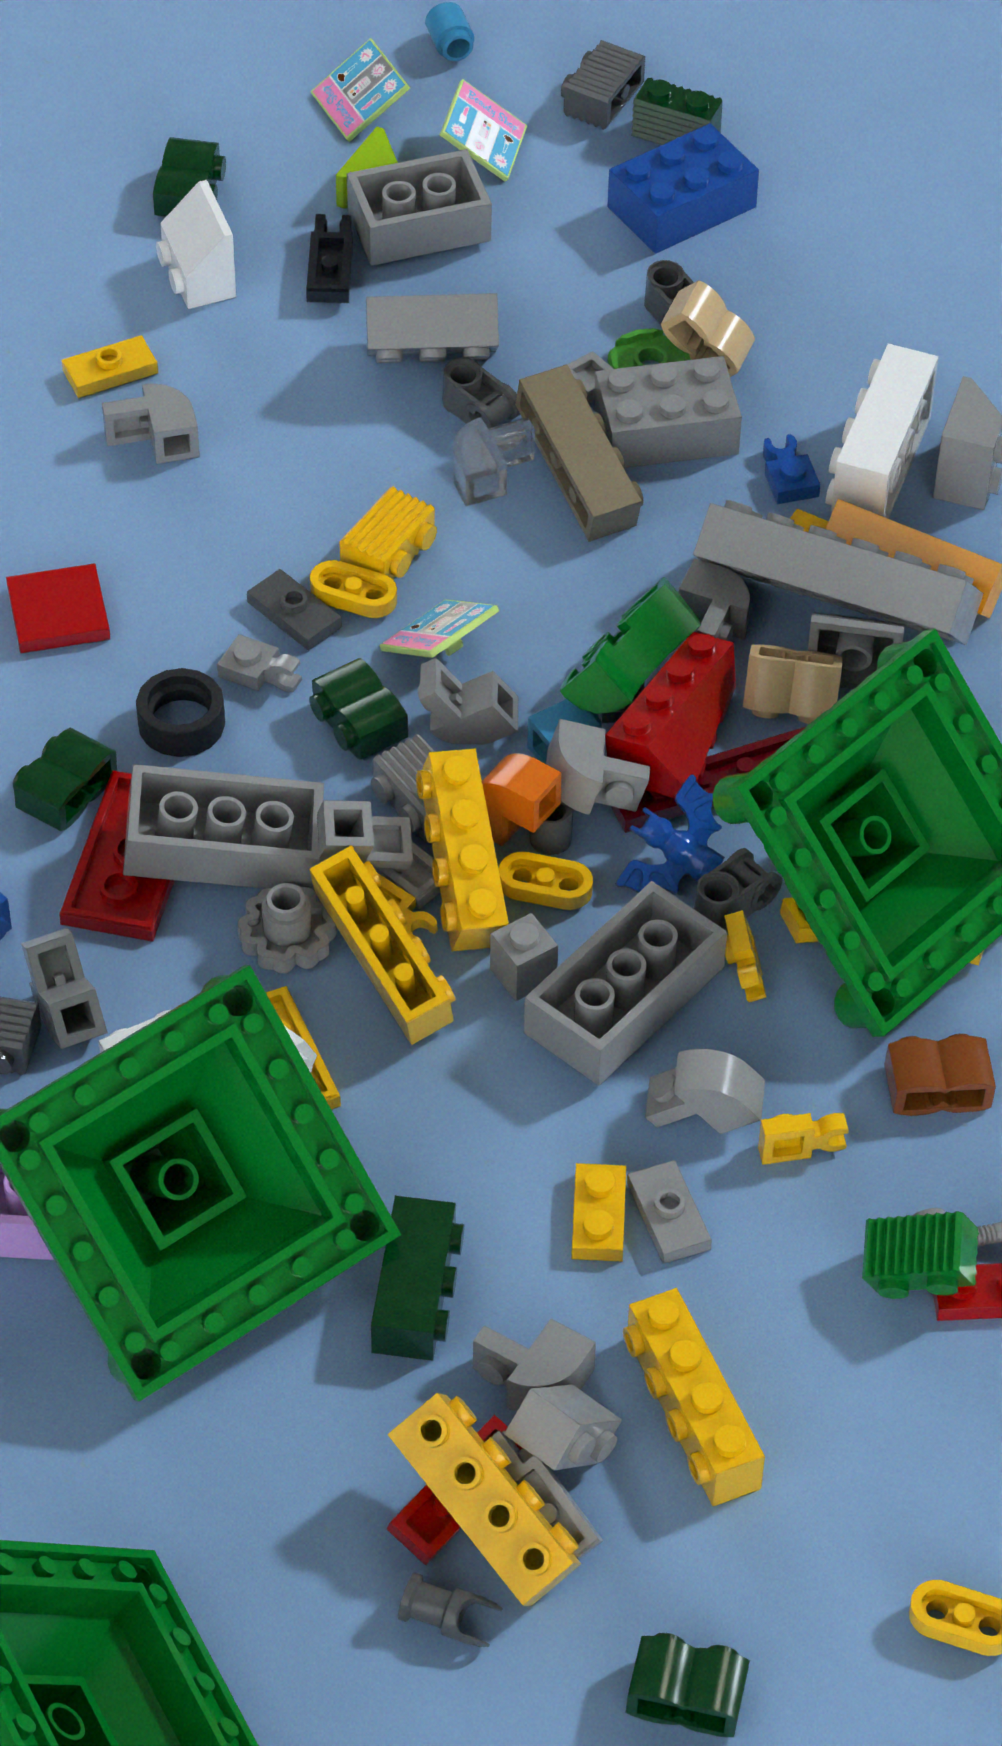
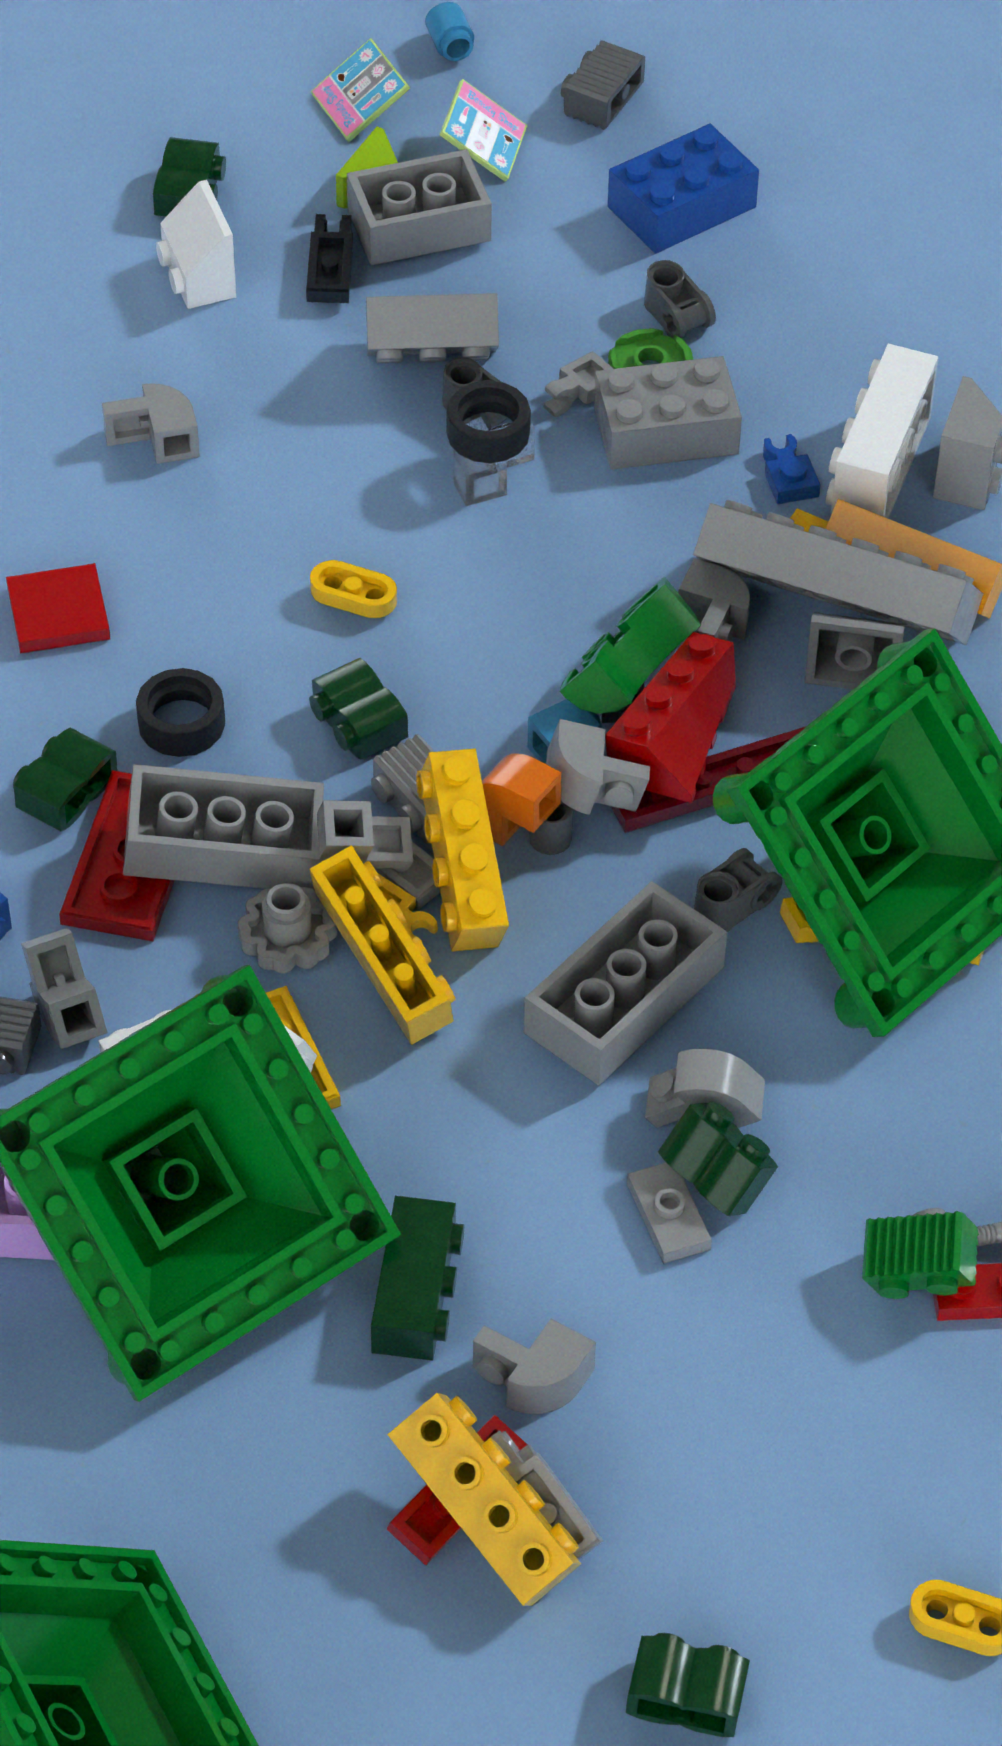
(109, 366): yellow plate -> none
(255, 662): light grey plate -> none
(294, 609): dark grey plate -> none
(390, 534): yellow brick -> none
(439, 629): piece -> none
(441, 1608): dark grey piece -> none
(470, 711): light grey brick -> none
(492, 398): none -> black tyre
(522, 955): light grey brick -> none
(546, 880): yellow plate -> none
(564, 1427): light grey brick -> none
(579, 452): dark tan brick -> none
(599, 1212): yellow plate -> none
(669, 111): dark green brick -> none
(684, 850): blue animal -> none
(694, 1397): yellow brick -> none
(705, 327): tan brick -> none
(718, 1158): none -> dark green brick
(743, 951): yellow plate -> none
(791, 682): tan brick -> none
(795, 1136): yellow plate -> none
(939, 1075): dark orange brick -> none

